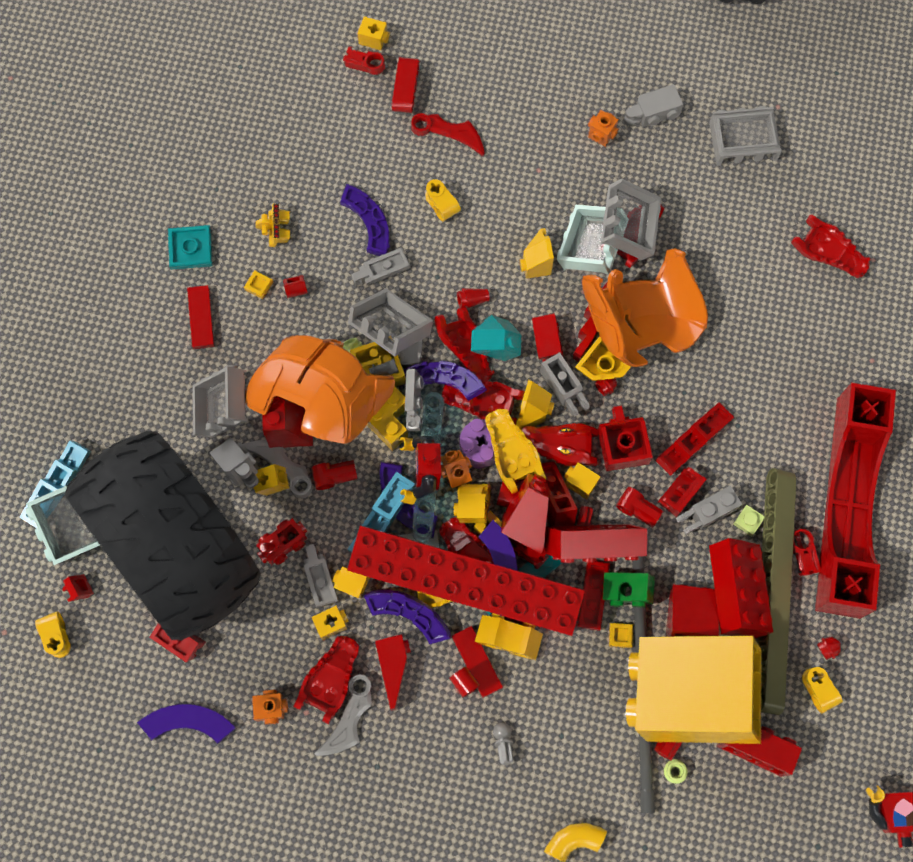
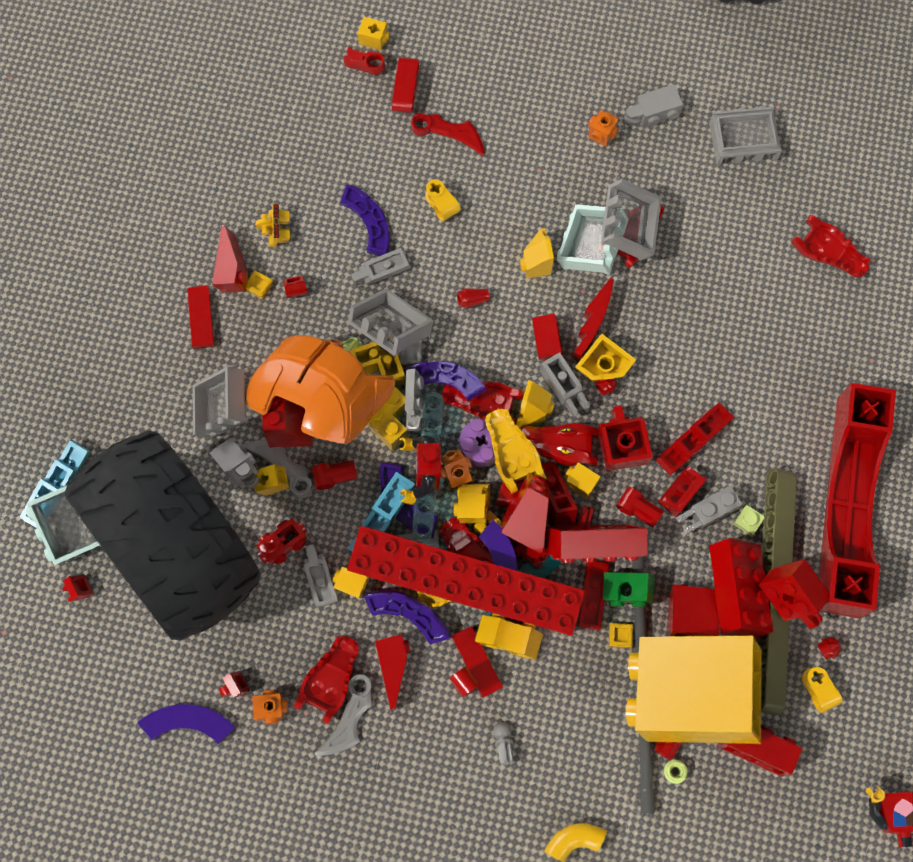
(53, 630): yellow piece -> none
(183, 649): red hinge -> none
(190, 247): teal tile -> none
(230, 268): none -> slope
(234, 685): none -> red tile
(321, 619): yellow brick -> none
(384, 369): dark grey pin -> none
(458, 339): red animal -> none
(496, 339): teal slope -> none
(657, 310): orange piece -> none
(796, 592): none -> red hinge
(806, 557): red piece -> none

